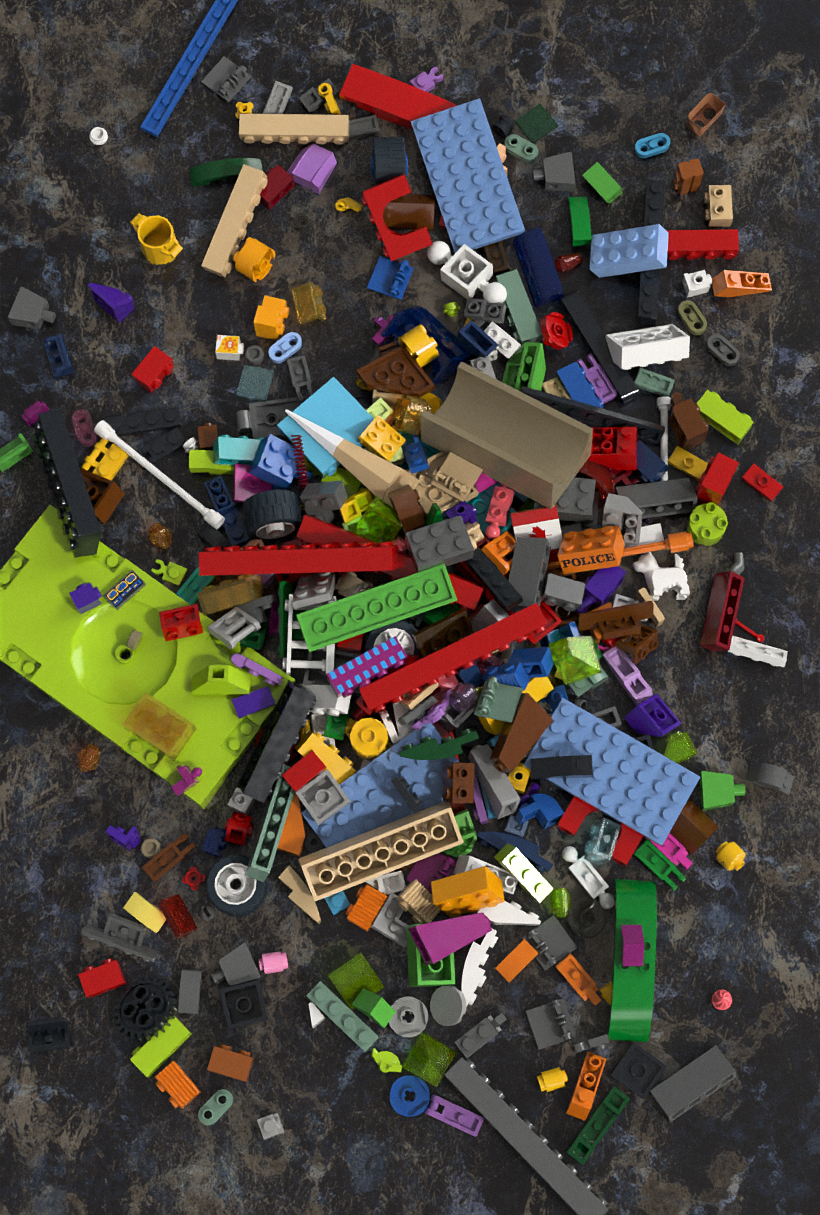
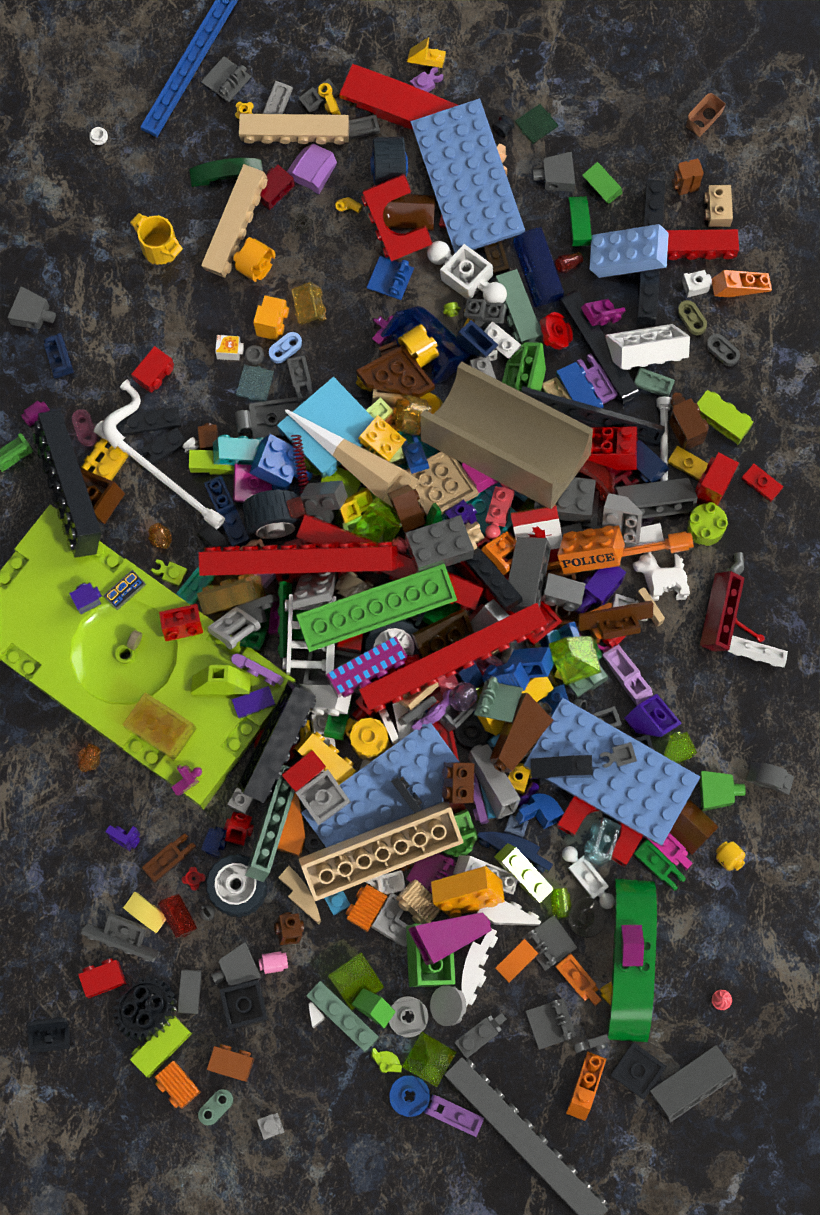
(109, 429): none -> white animal
(112, 300): dark purple slope -> none
(150, 847): dark tan tile -> none
(289, 928): none -> reddish brown brick
(296, 508): none -> clear red slope
(422, 55): none -> yellow slope
(430, 750): dark green slope -> none
(456, 476): tan hinge -> none
(520, 148): sand green plate -> none
(552, 1079): yellow brick -> none
(597, 1125): dark green slope -> none
(602, 312): none -> magenta bracket
(621, 754): none -> dark grey plate
(639, 644): reddish brown bracket -> none
(651, 145): dark azure plate -> none

